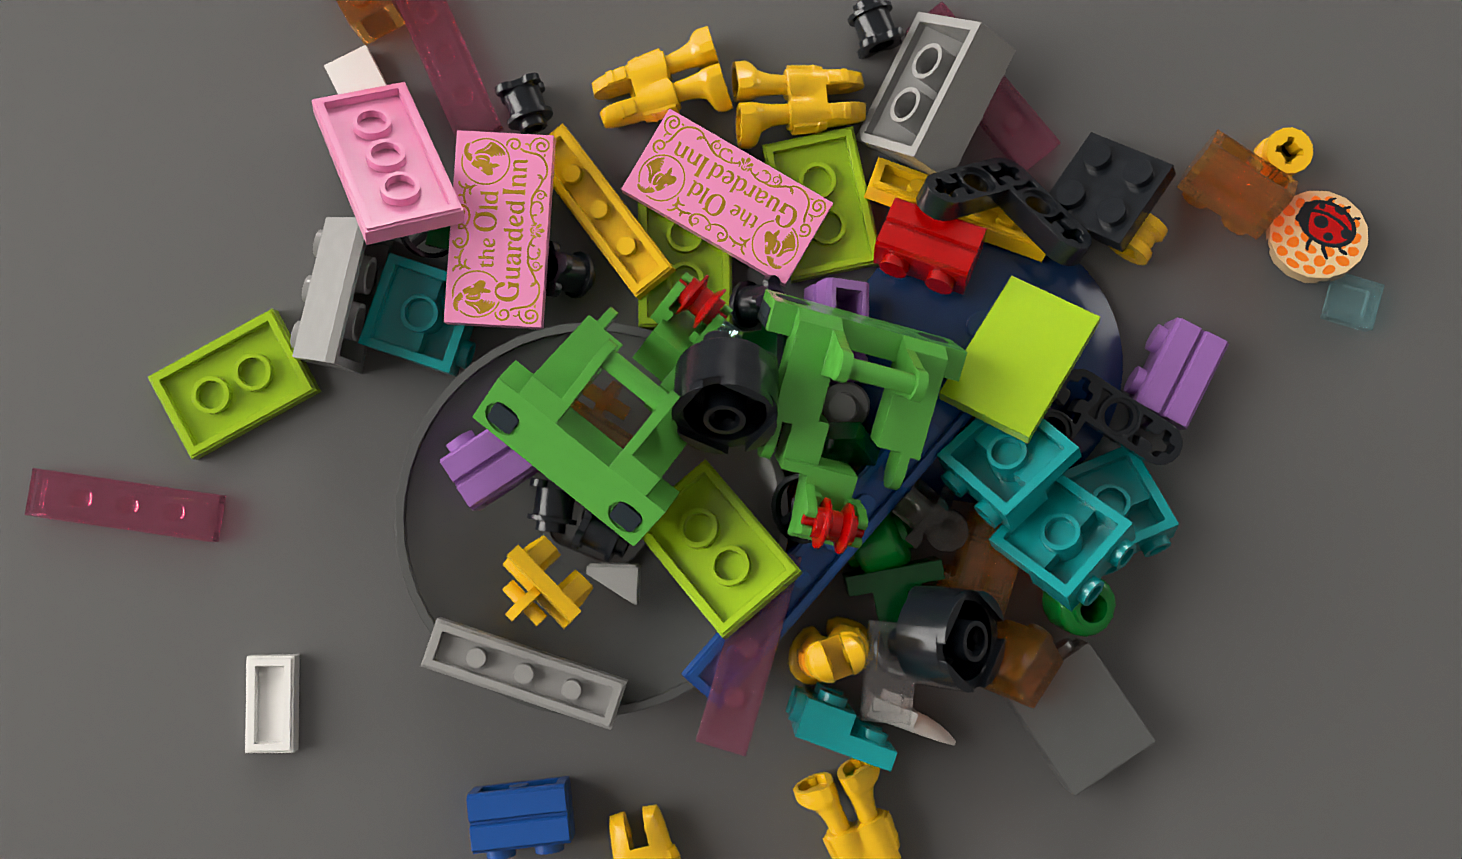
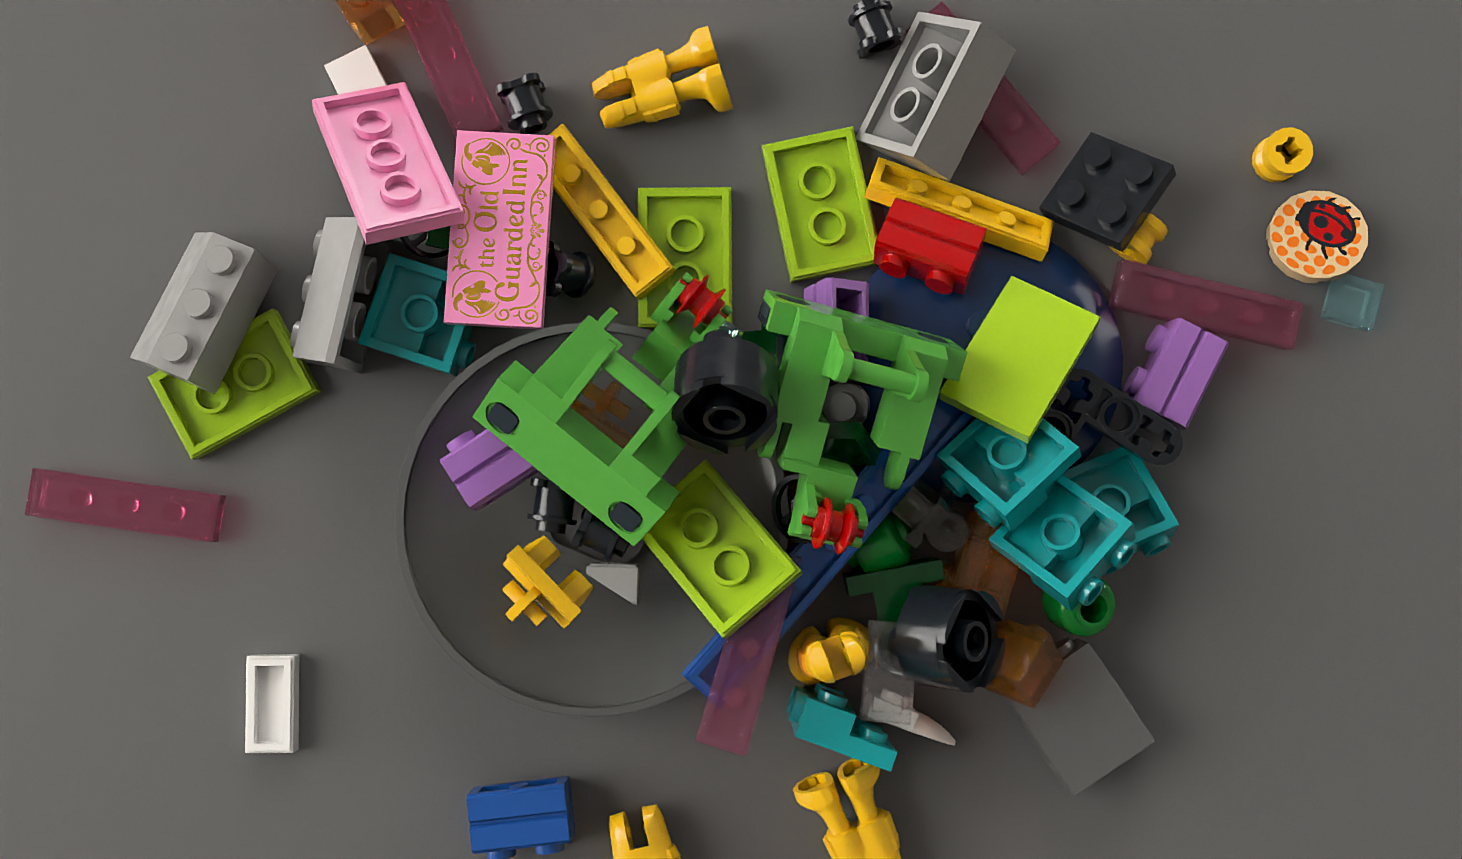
(205, 310): none -> light grey slope
(524, 673): light grey tile -> none
(726, 197): bright pink tile -> none
(747, 300): black brick -> none
(806, 95): yellow piece -> none
(1008, 186): black beam -> none
(1206, 304): none -> clear pink tile
(1236, 185): clear orange brick -> none

